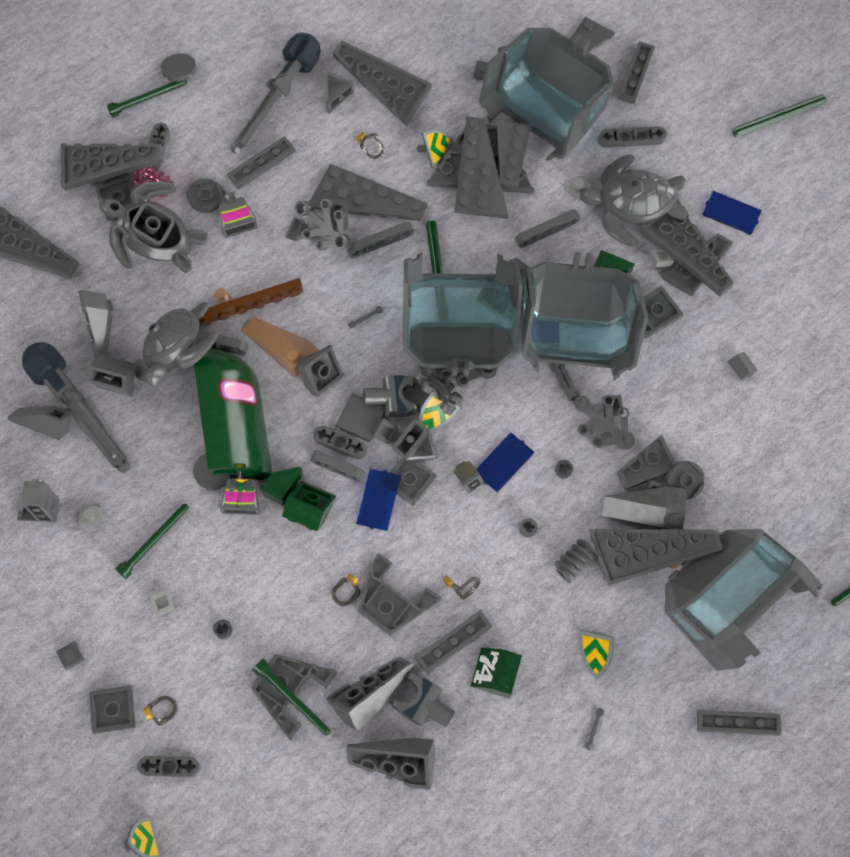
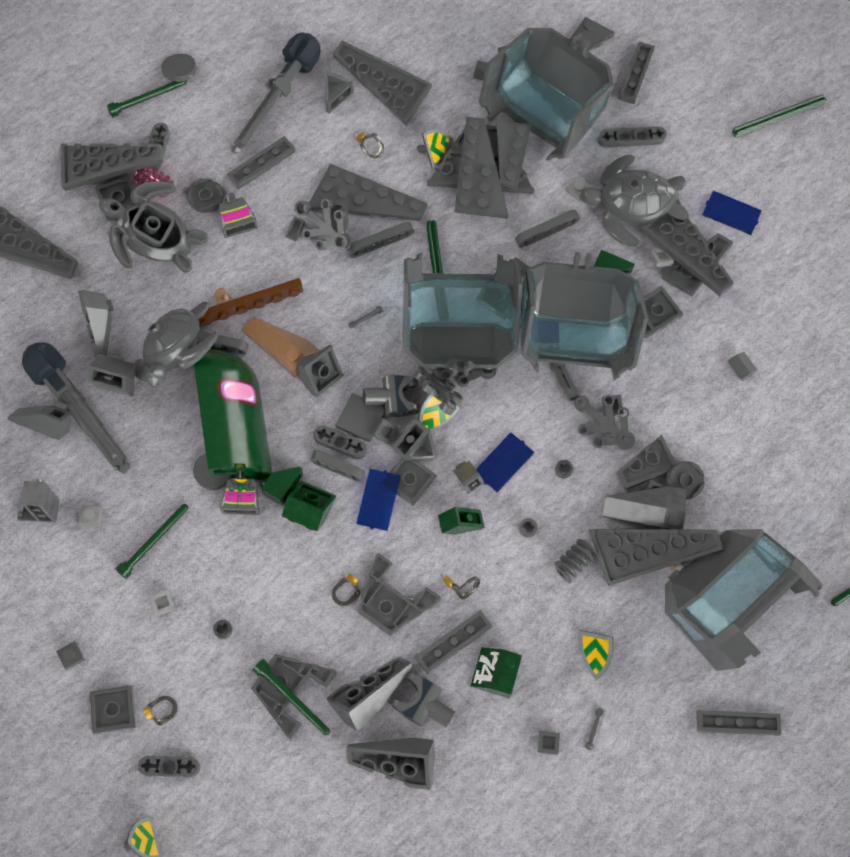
(460, 520): none -> dark green slope
(548, 743): none -> dark grey plate

